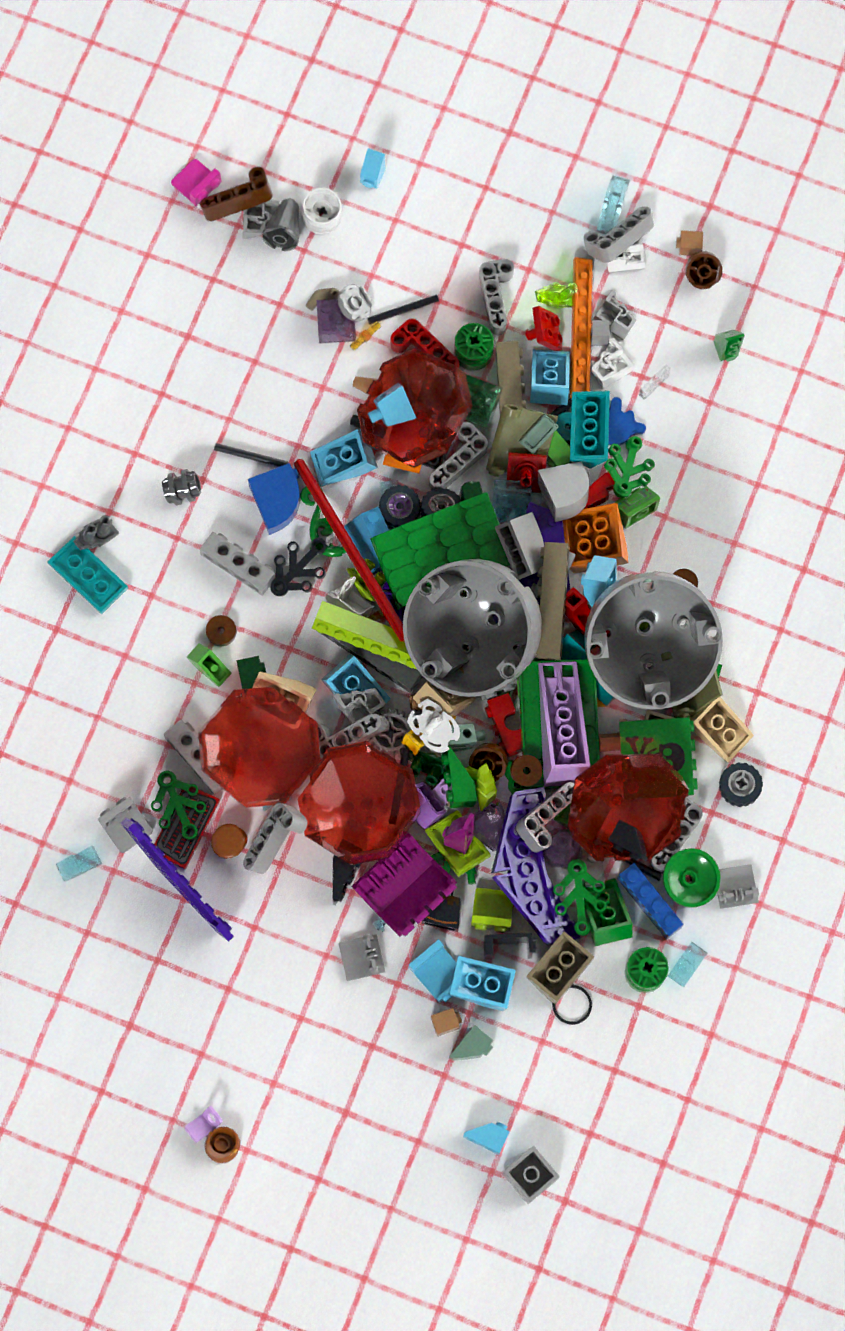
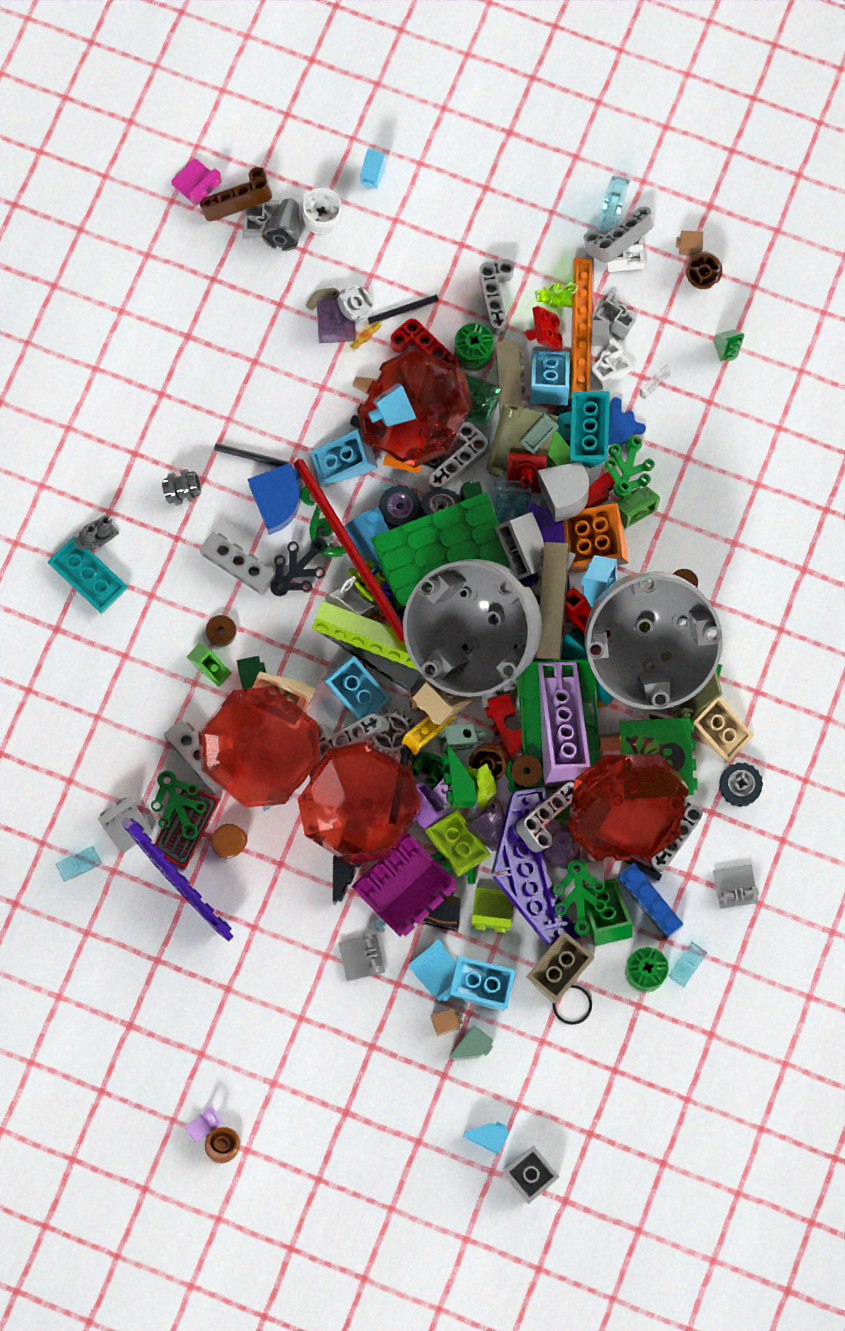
(272, 835): light grey beam -> none
(359, 704): light grey slope -> none
(434, 726): white shield -> none
(460, 833): magenta slope -> none
(490, 940): black panel -> none
(629, 839): black slope -> none
(703, 873): green dish -> none

